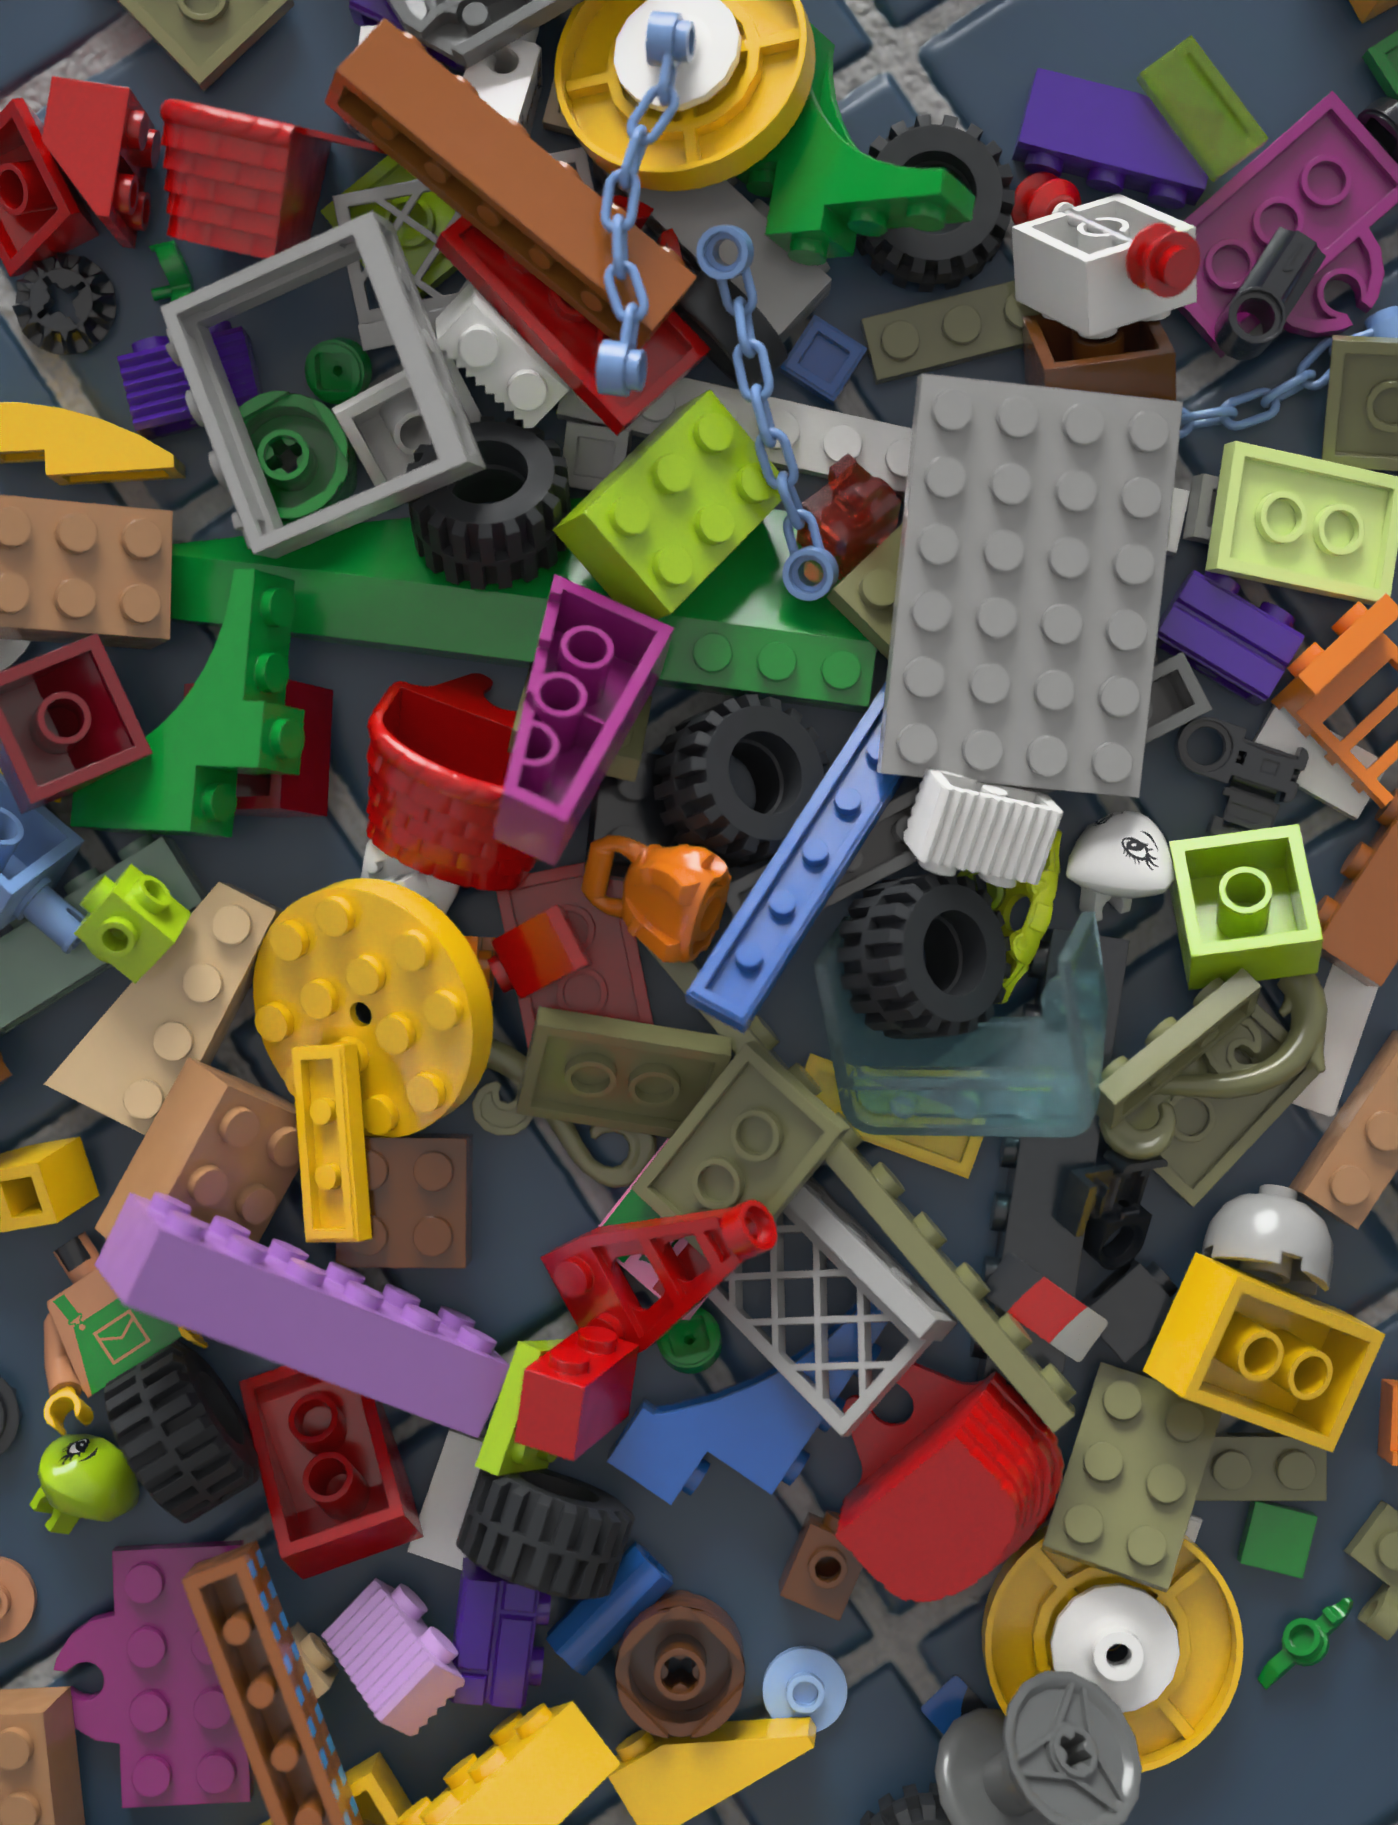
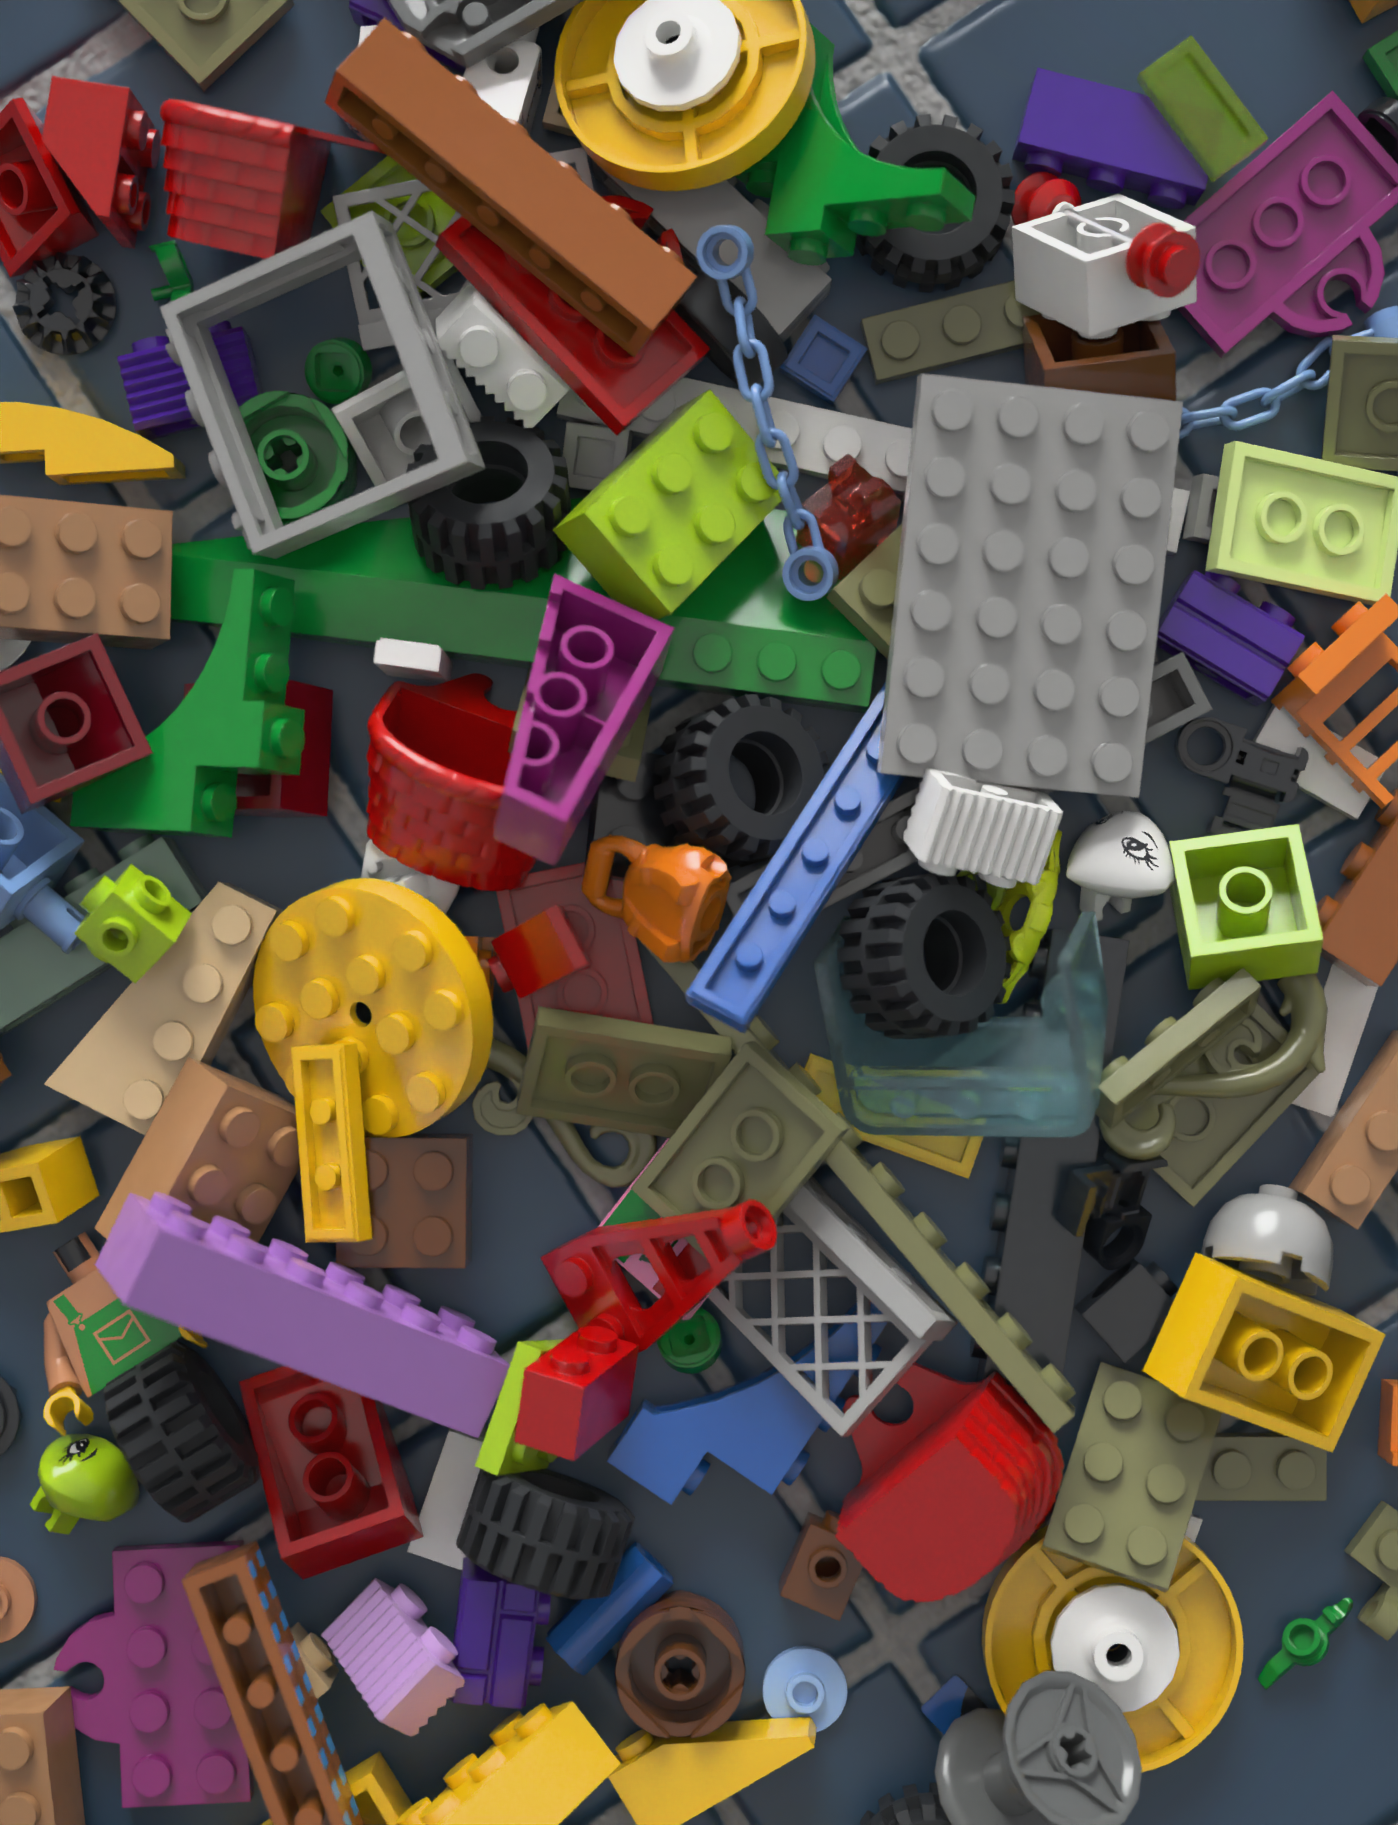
(412, 660): none -> white tile
(667, 44): medium blue piece -> none
(1044, 1307): sticker -> none
(1269, 293): black piece -> none
(1277, 1538): green tile -> none

